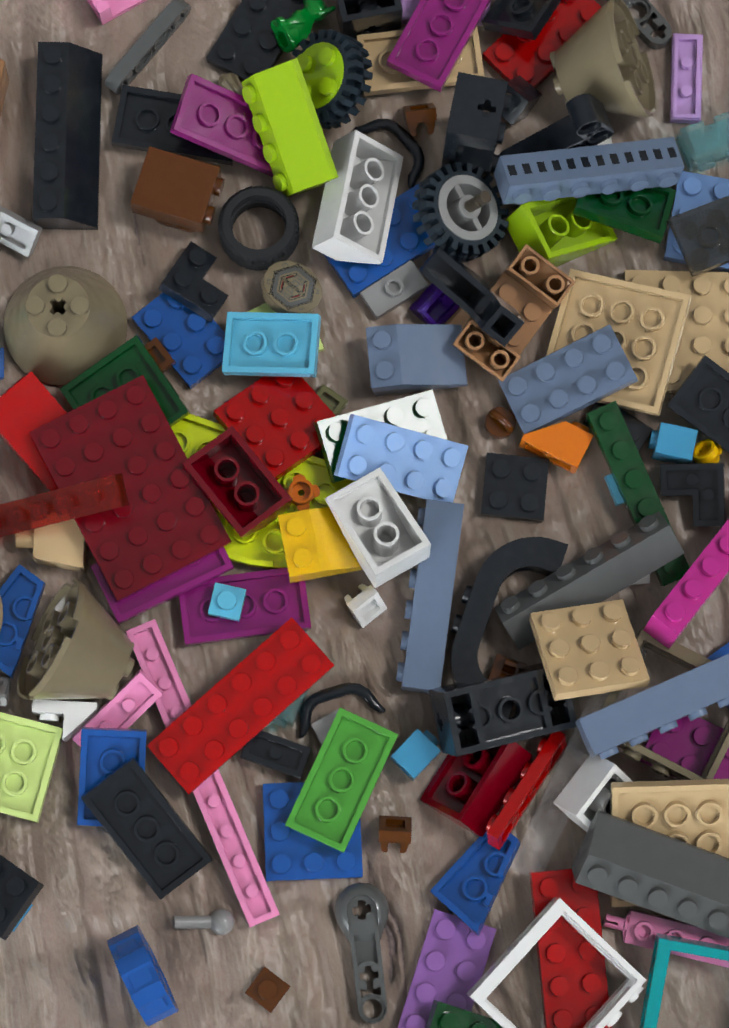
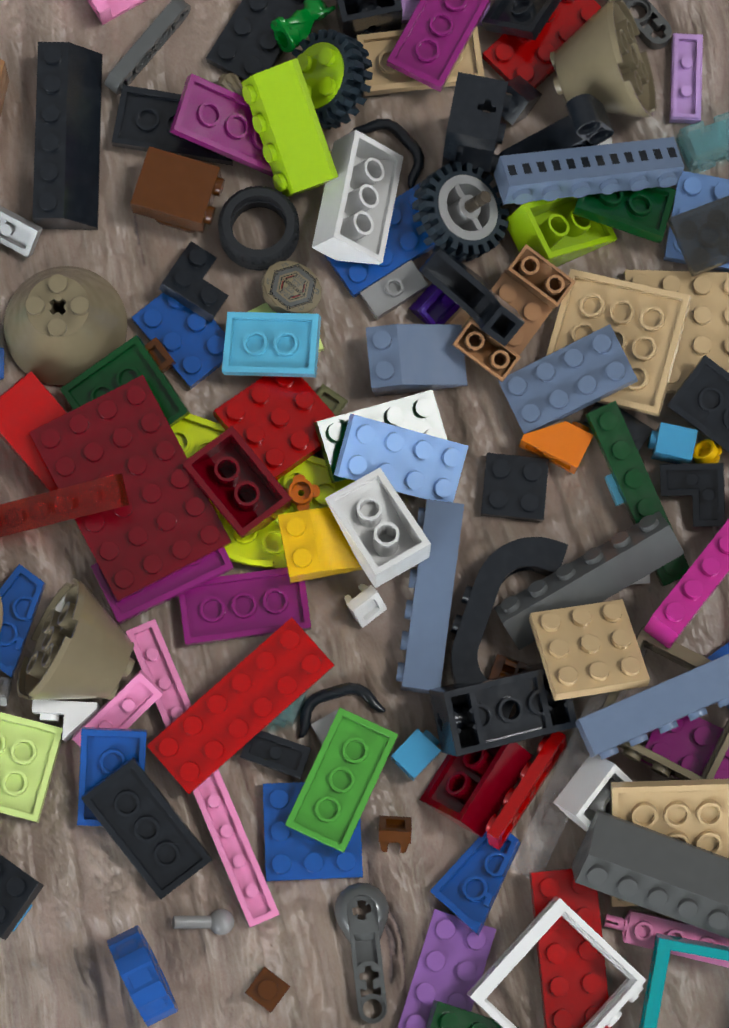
(56, 545): tan torso -> none
(227, 602): medium azure plate -> none
(420, 113): reddish brown tile -> none
(500, 422): reddish brown tile -> none

